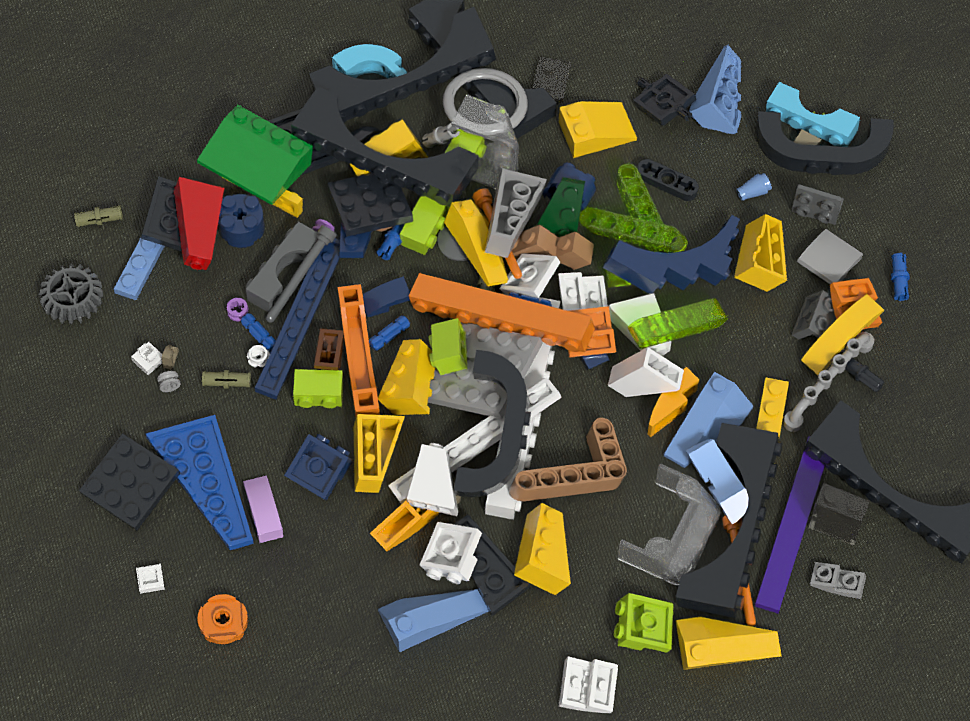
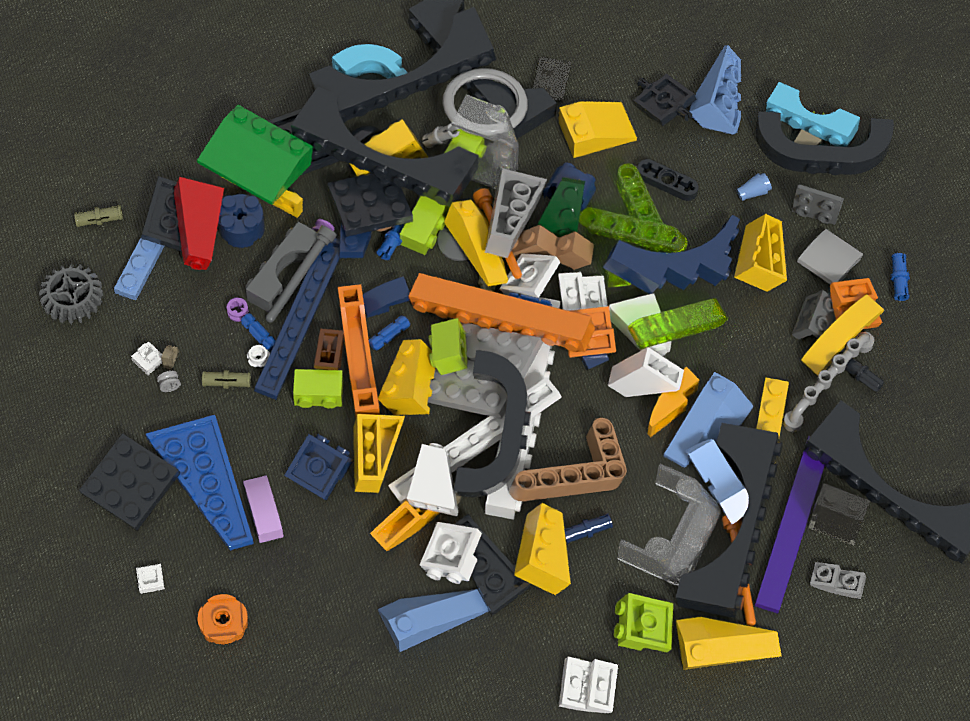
(588, 528): none -> dark blue pin

